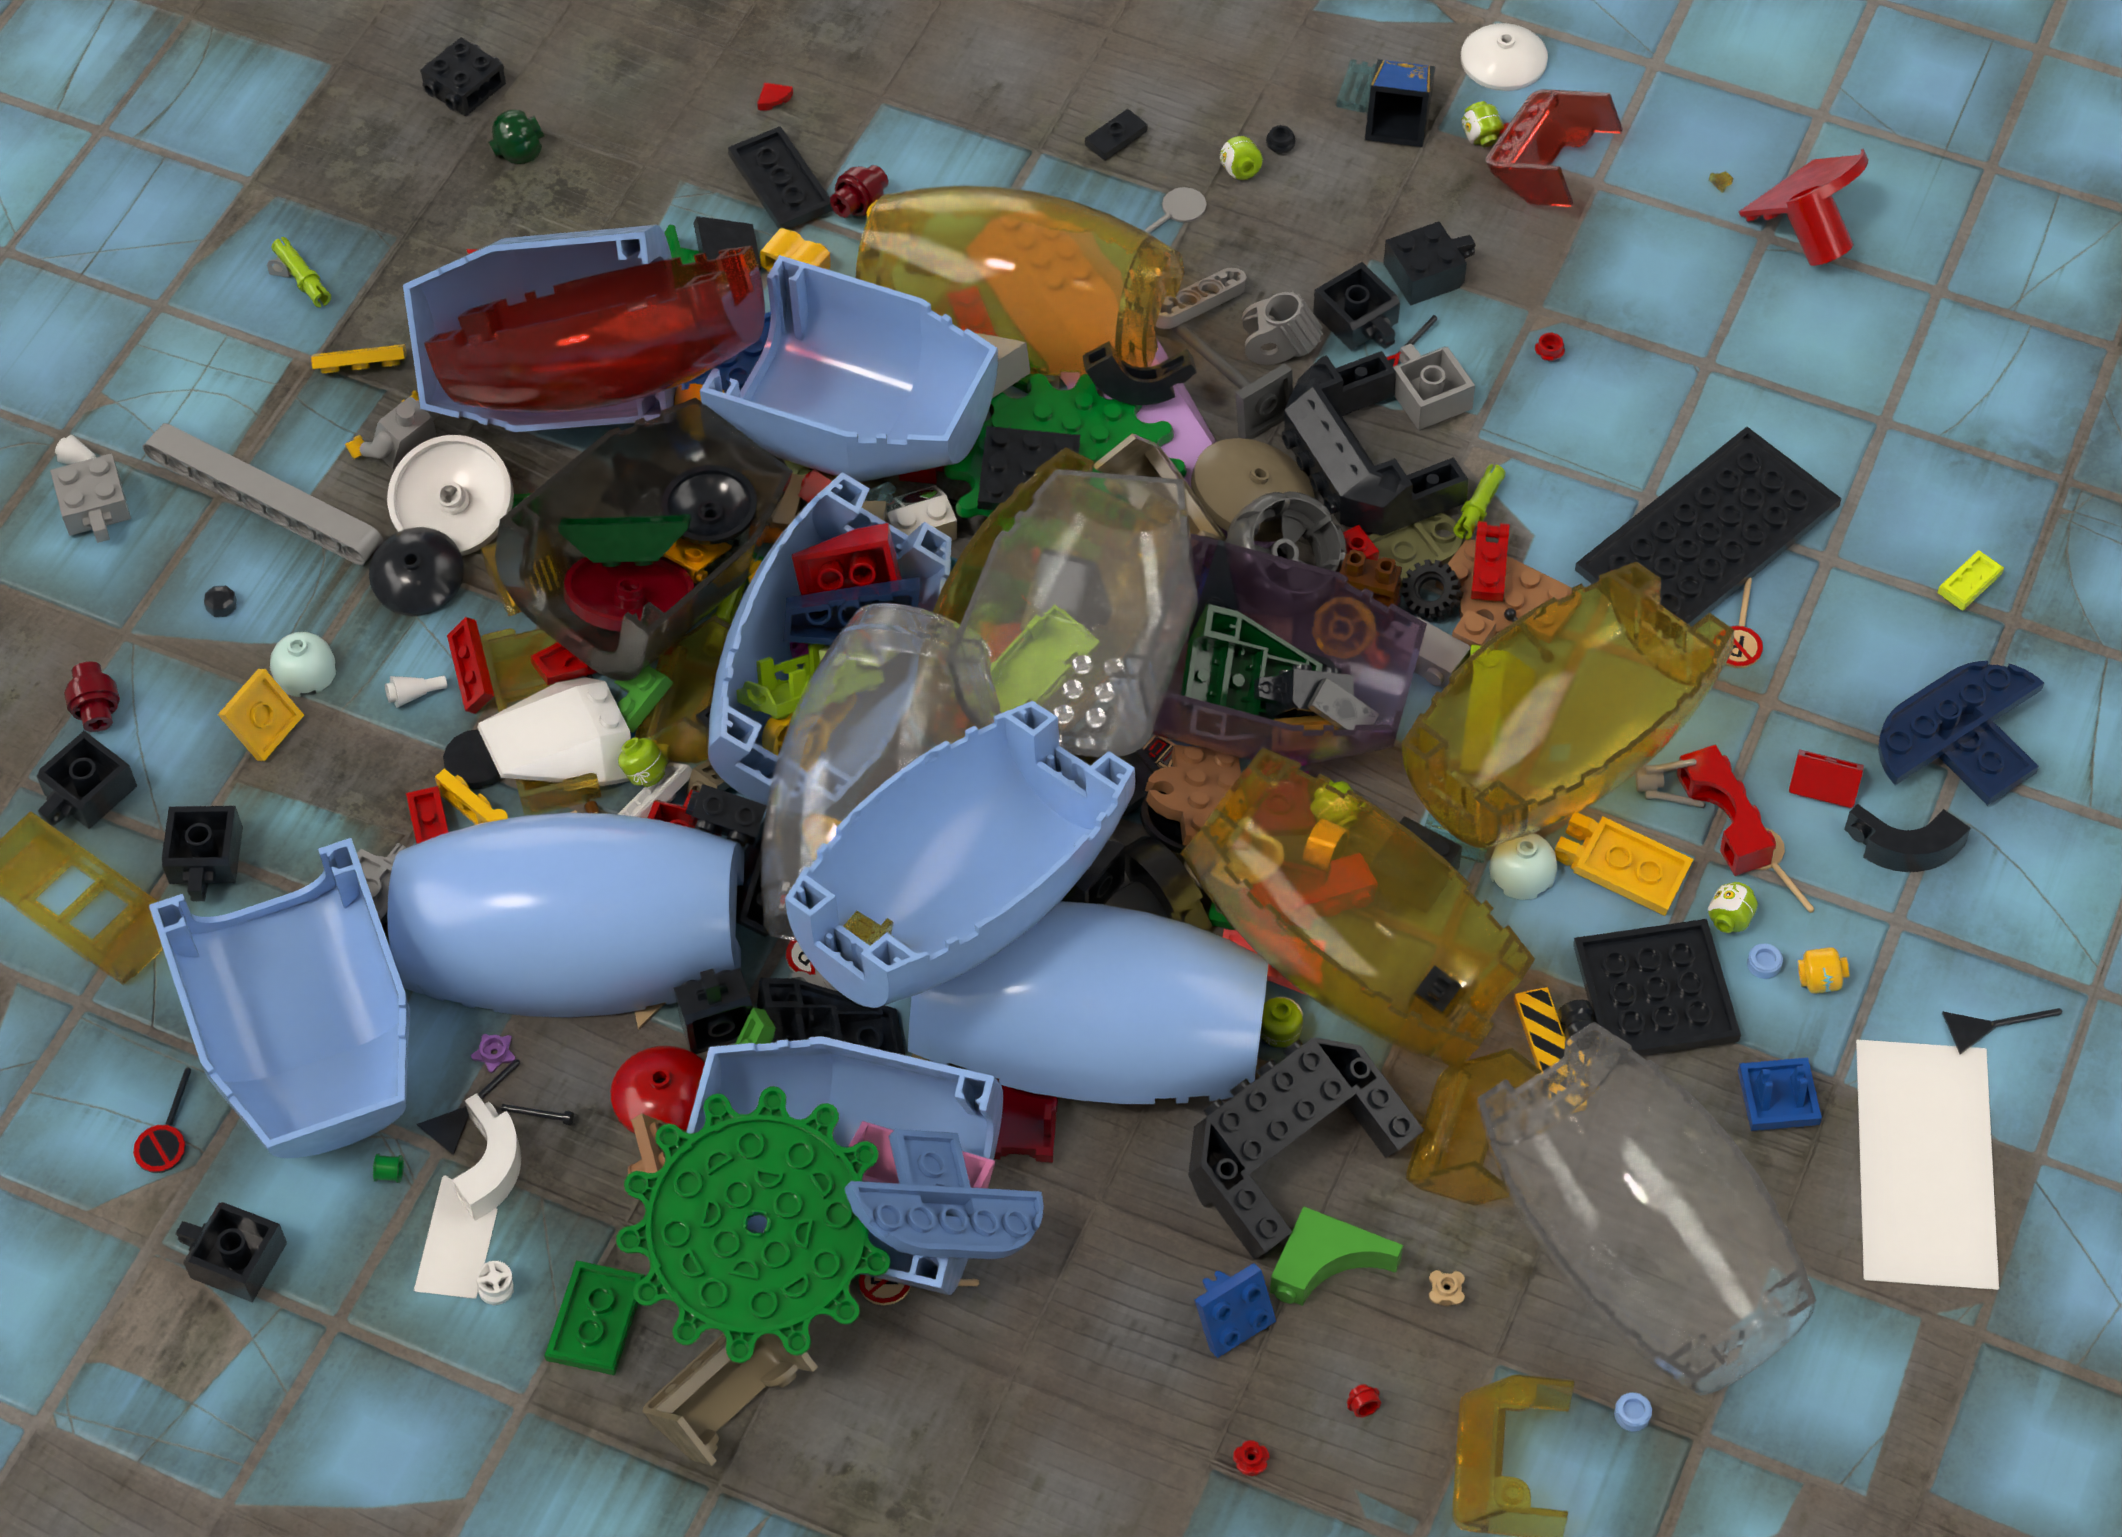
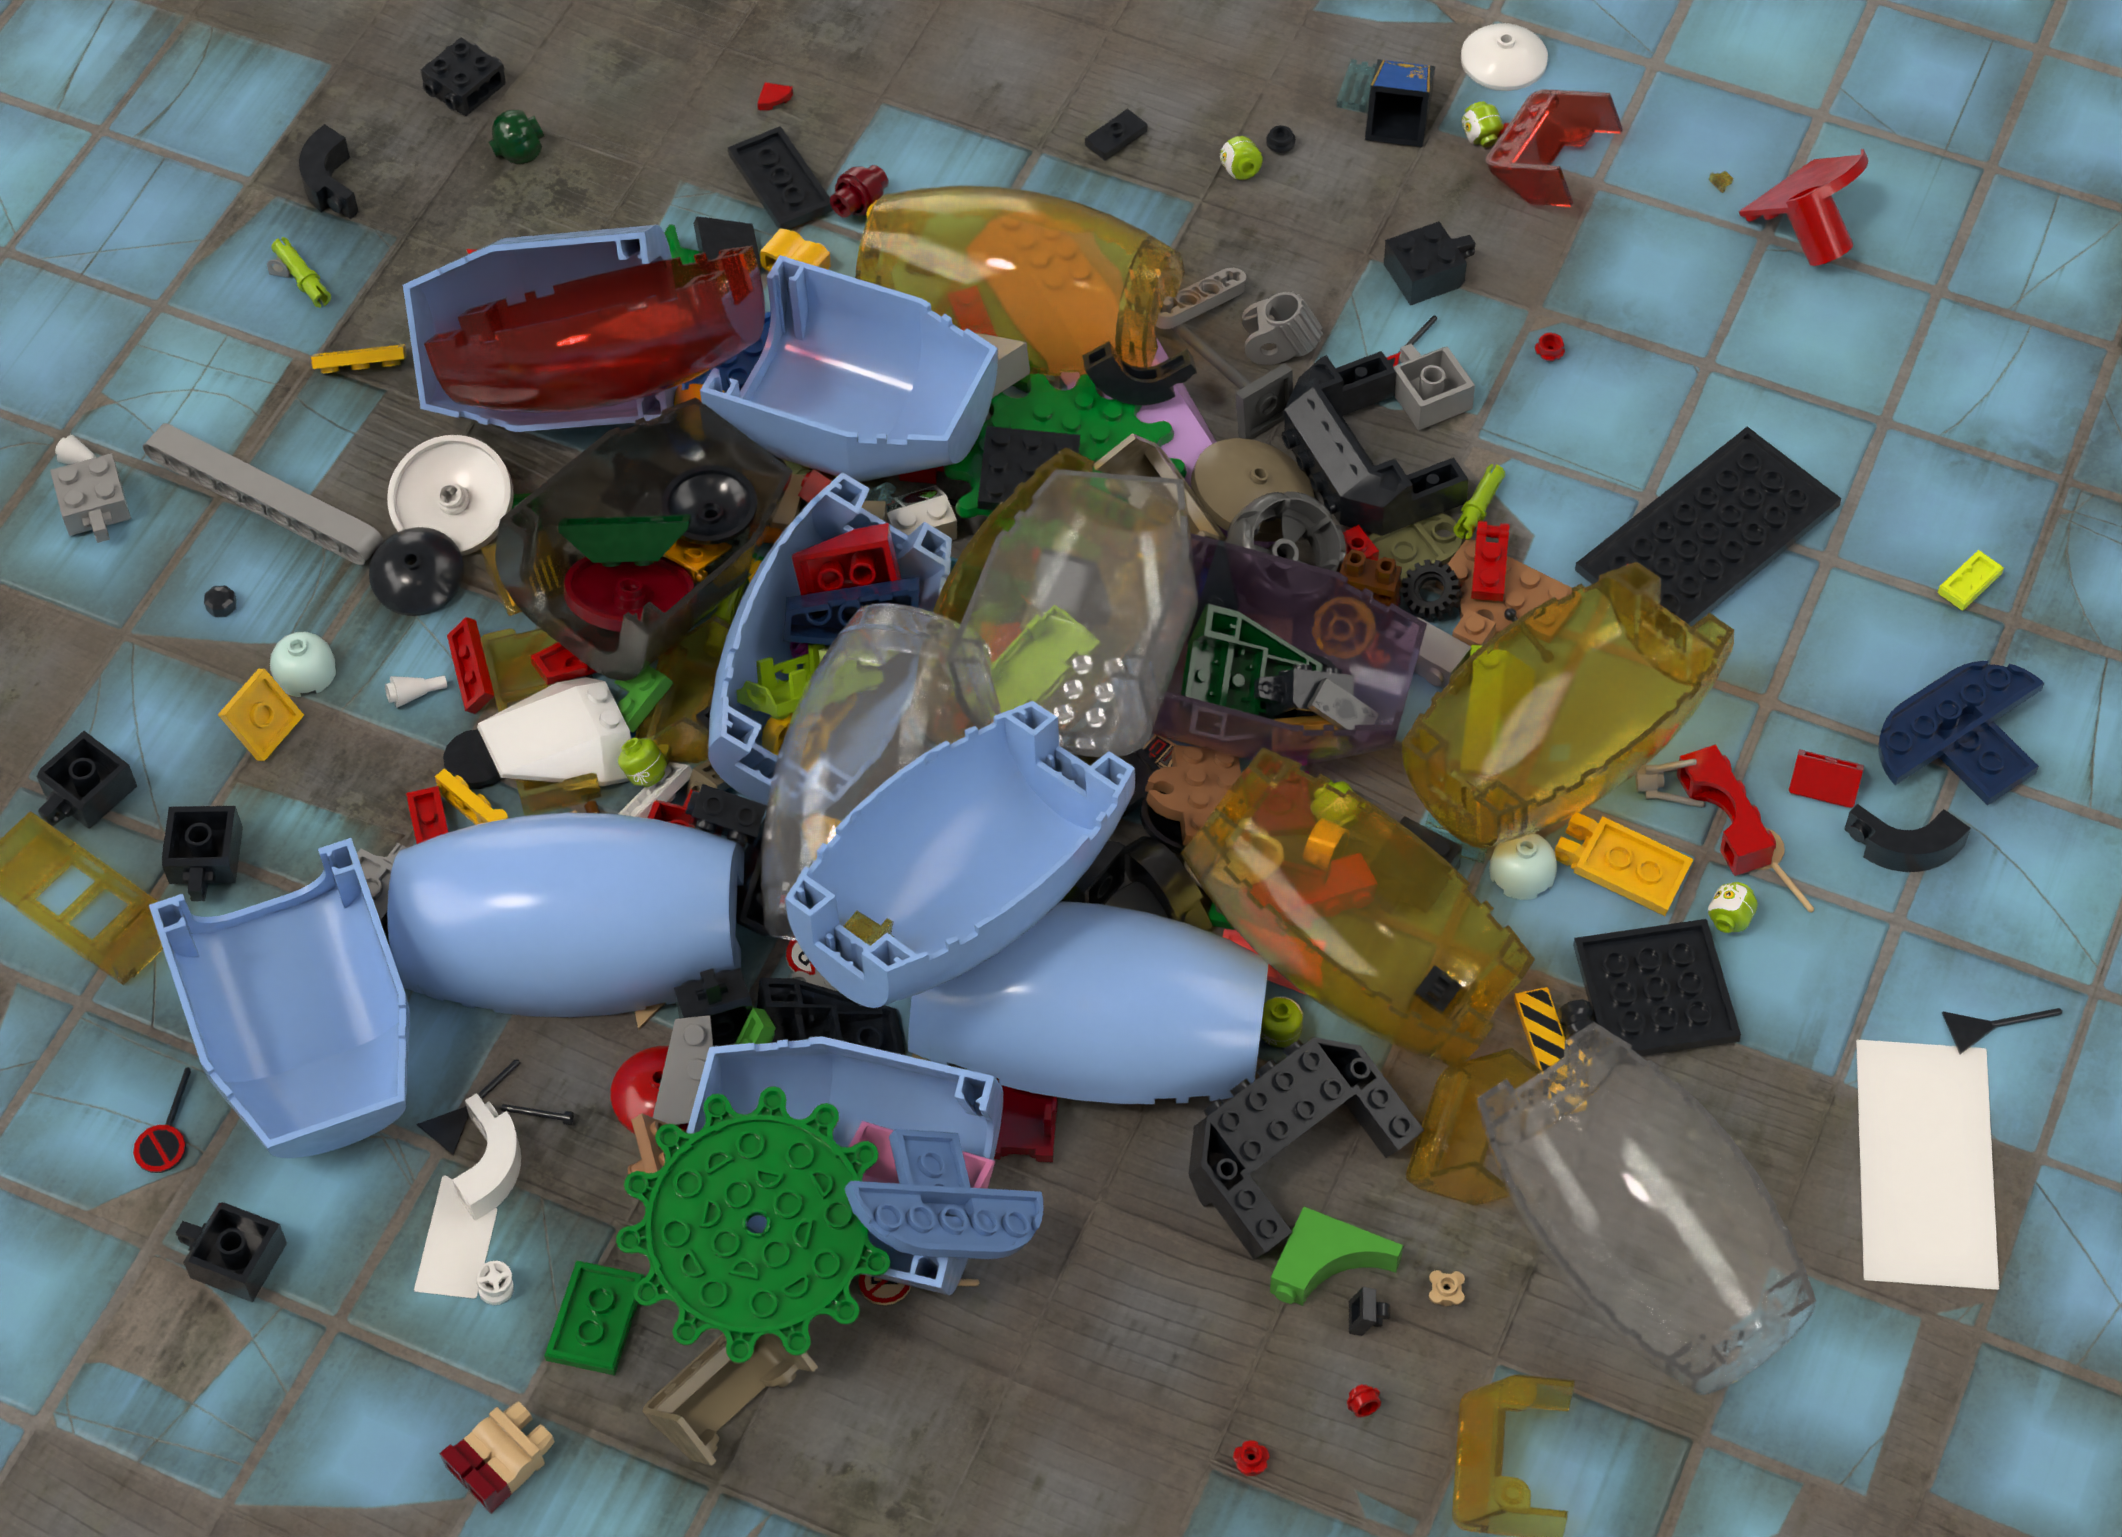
(91, 696): dark red piece -> none
(317, 162): none -> black arch
(388, 1168): green axle -> none
(397, 433): light grey torso -> none
(492, 1043): medium lavender plate -> none
(498, 1455): none -> tan hips
(683, 1069): none -> light grey wing
(1181, 206): light grey piece -> none
(1234, 1308): blue plate -> none
(1358, 307): black hinge -> none
(1366, 1312): none -> black tile
(1633, 1412): light blue tile -> none
(1747, 643): piece -> none
(1764, 961): light blue tile -> none
(1779, 1094): blue plate -> none
(1822, 970): yellow head -> none

